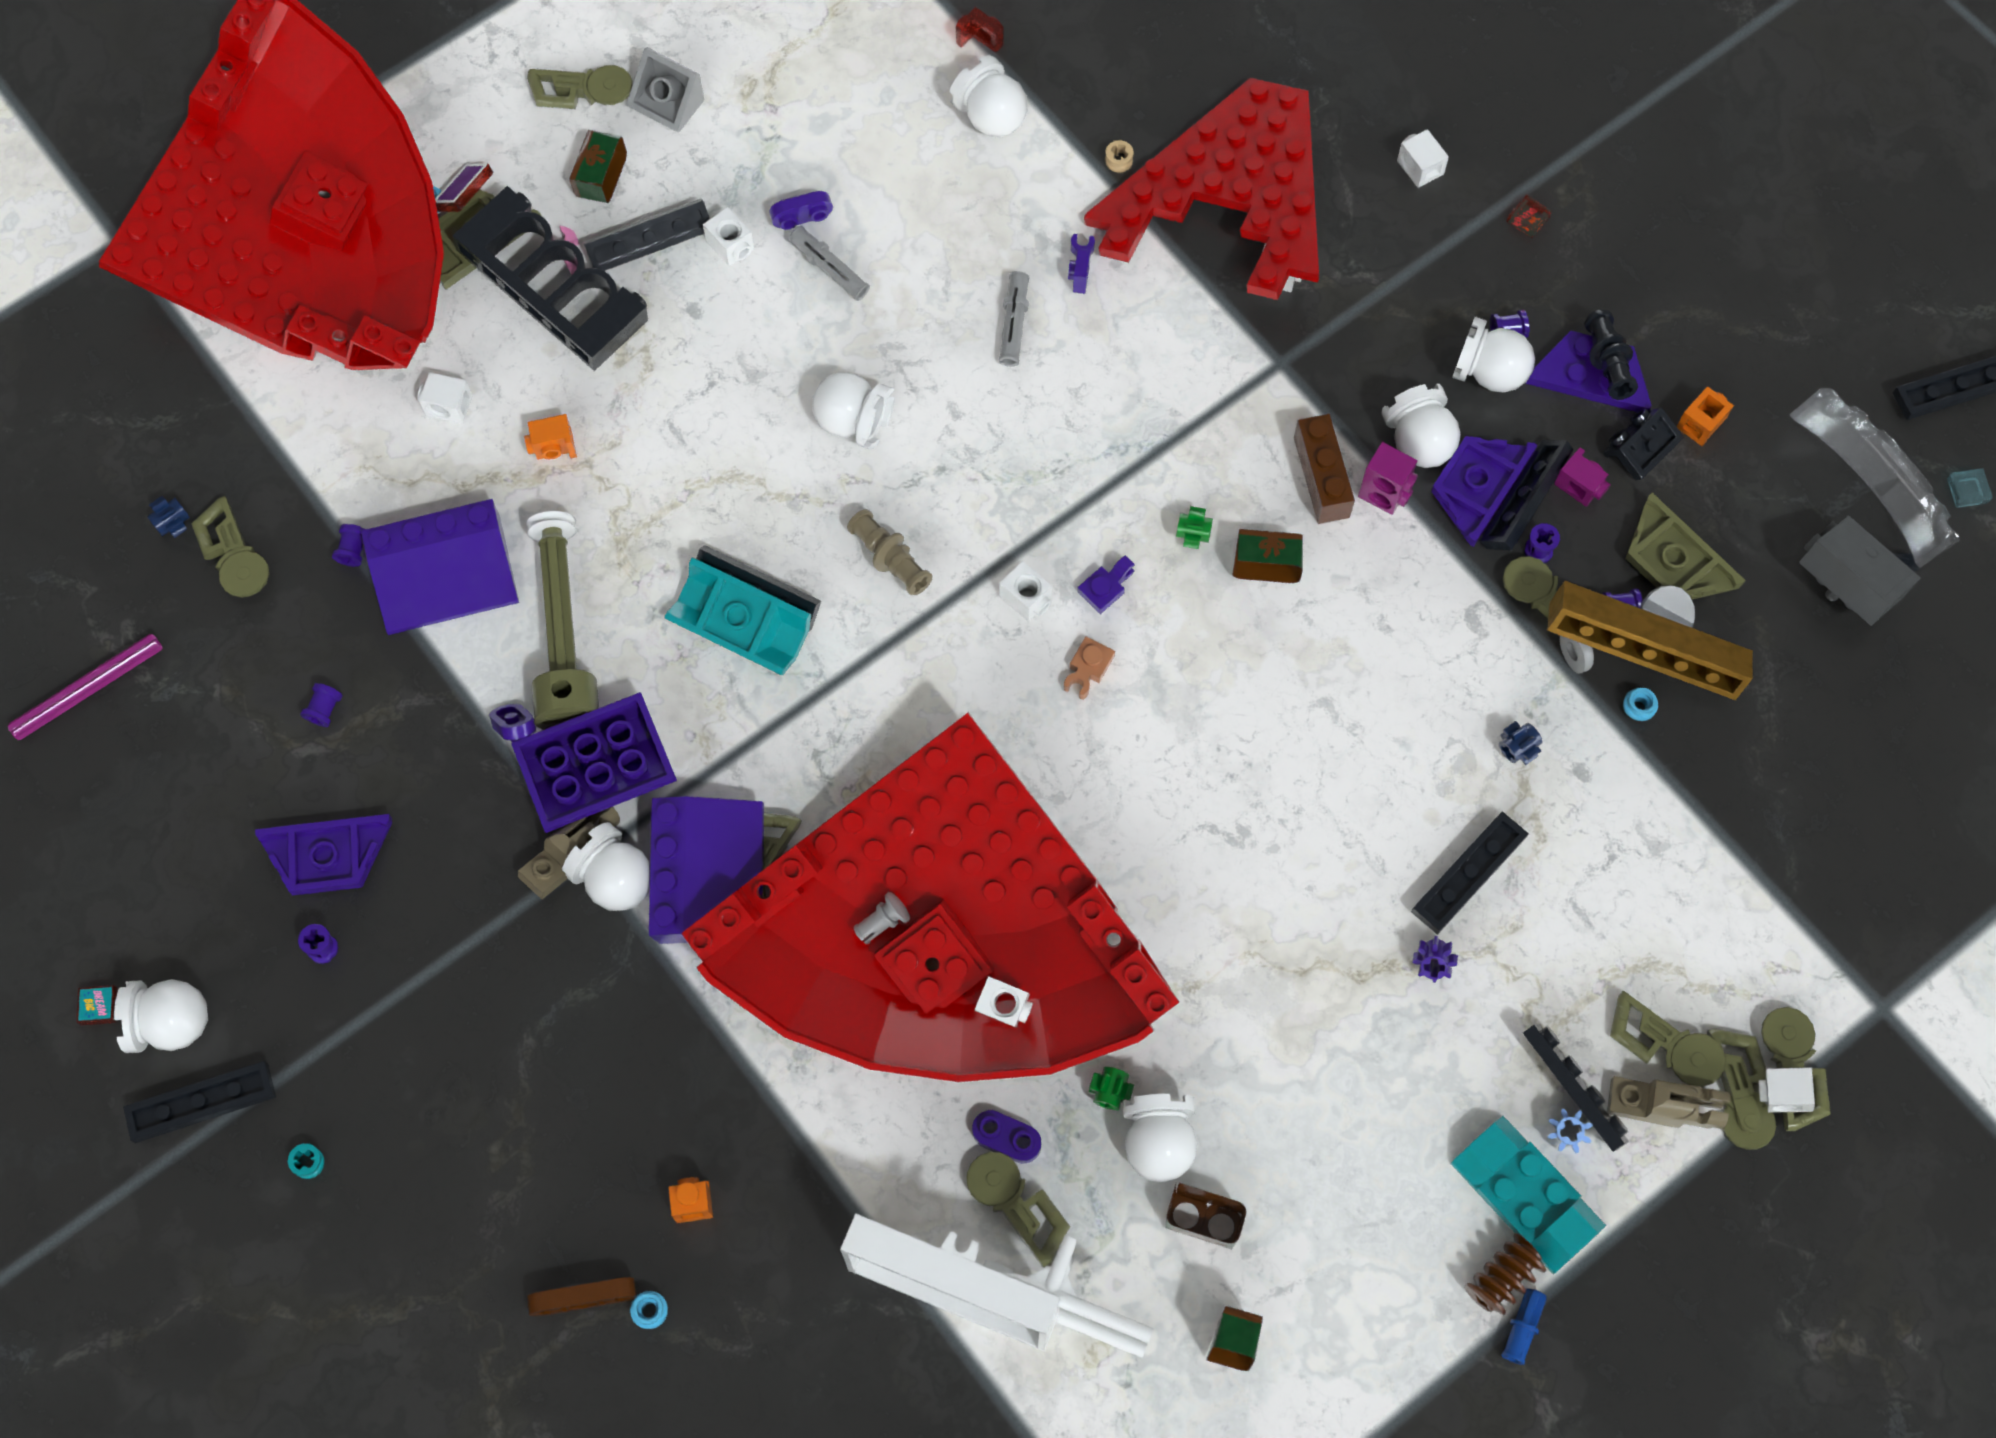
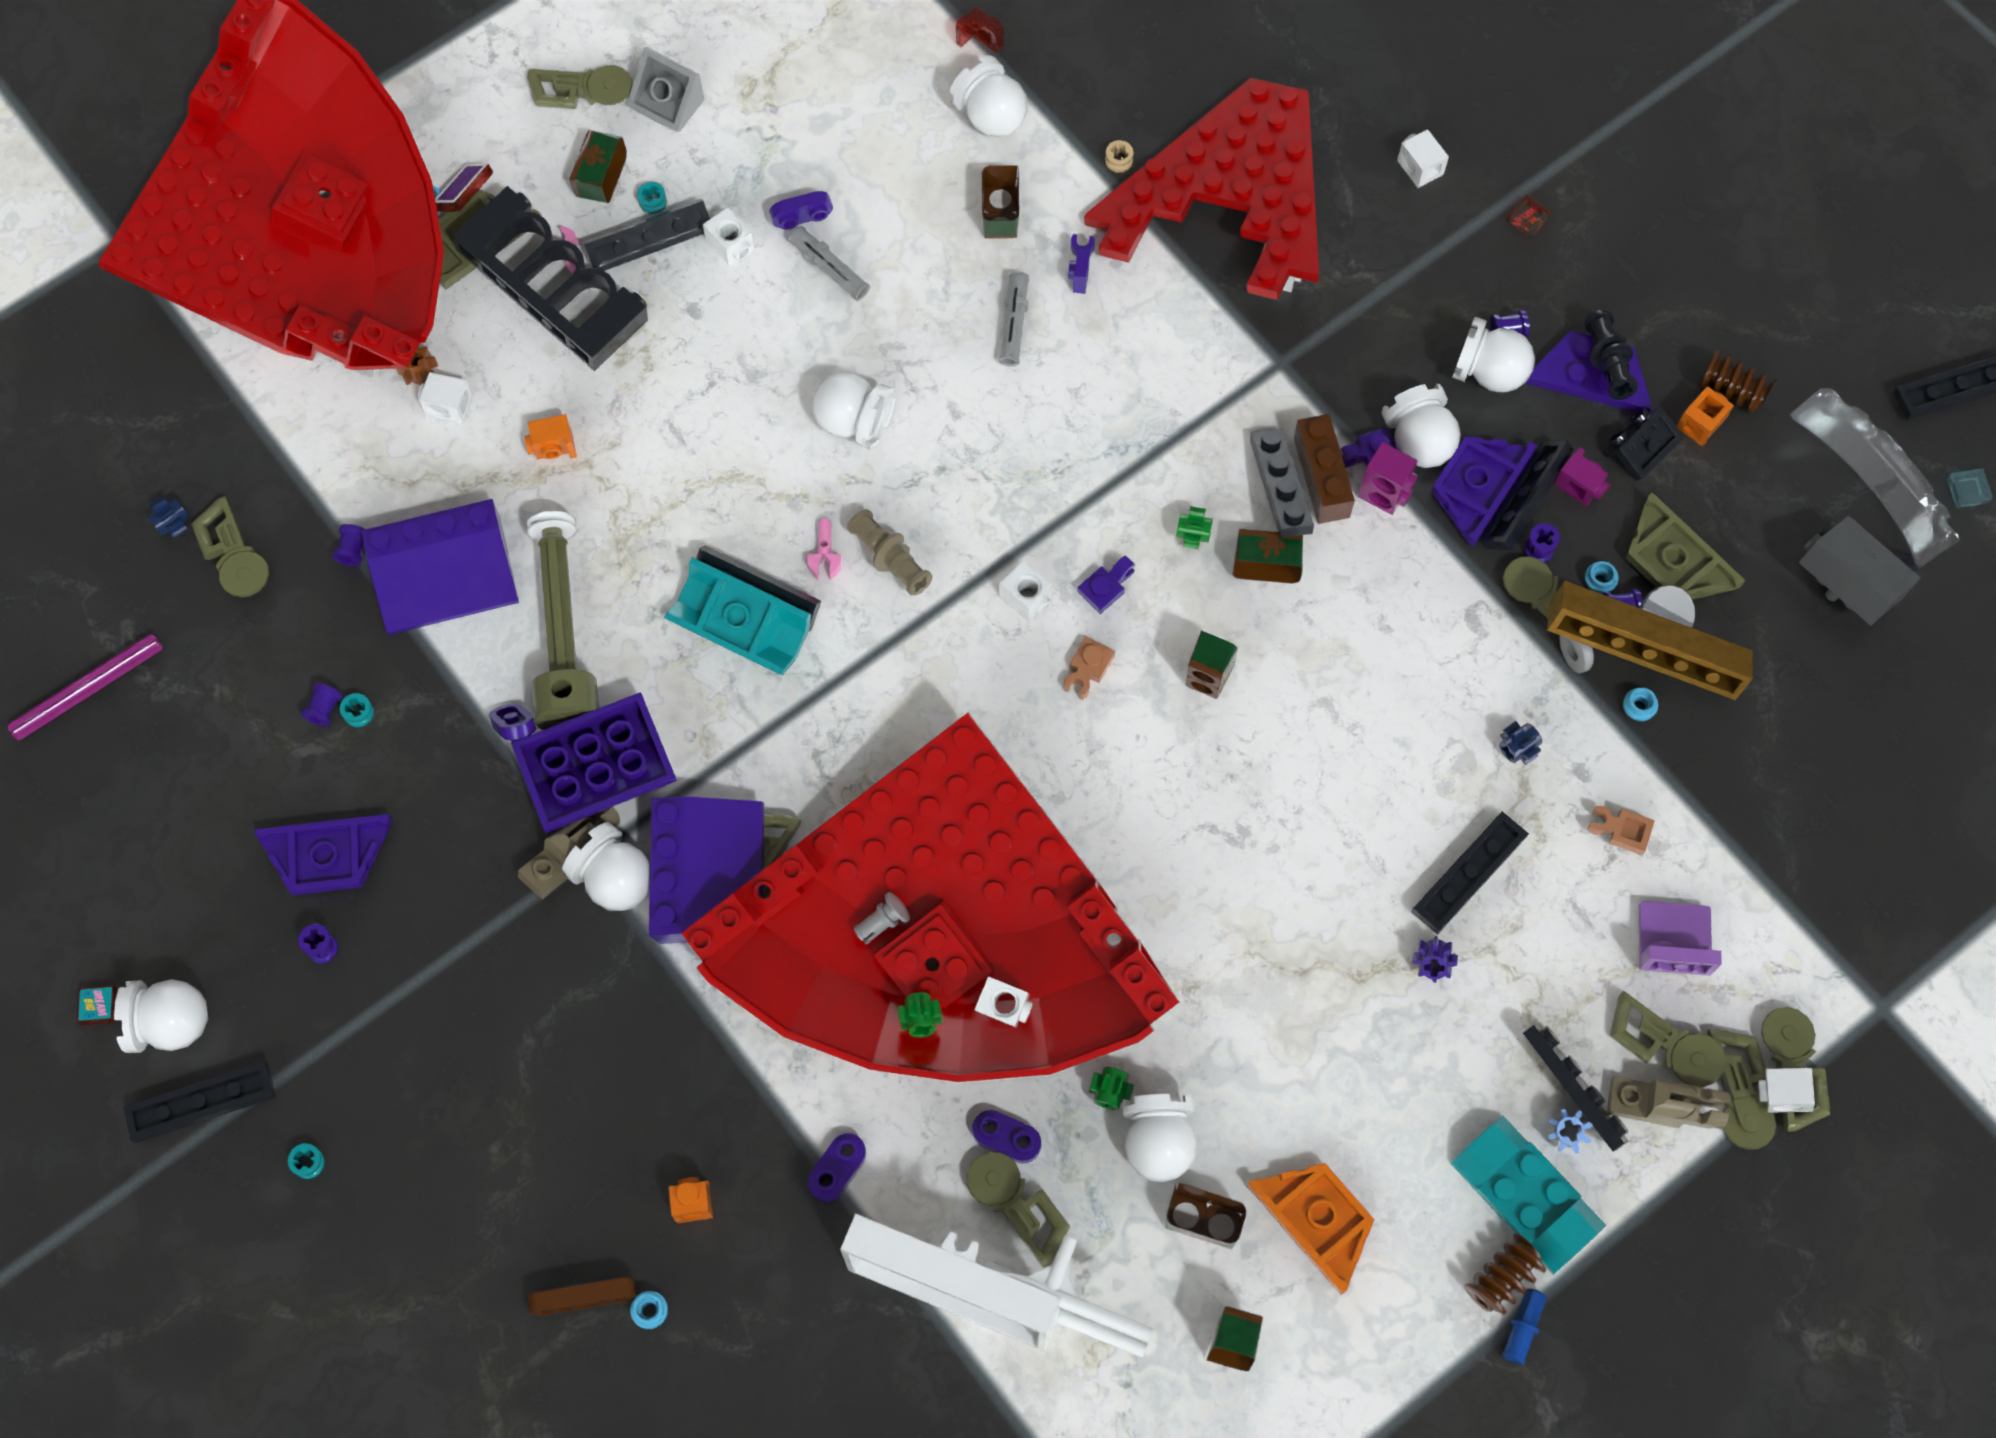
(347, 705): none -> teal bush
(418, 367): none -> dark orange gear
(648, 190): none -> teal bush
(824, 551): none -> bright pink bar
(840, 1168): none -> dark purple plate
(920, 1014): none -> green gear
(1000, 178): none -> reddish brown piece
(1210, 664): none -> piece
(1281, 483): none -> black plate
(1319, 1218): none -> orange wing
(1366, 447): none -> dark purple plate
(1602, 569): none -> medium azure plate
(1626, 830): none -> nougat plate
(1676, 939): none -> medium lavender bracket
(1737, 382): none -> reddish brown piece

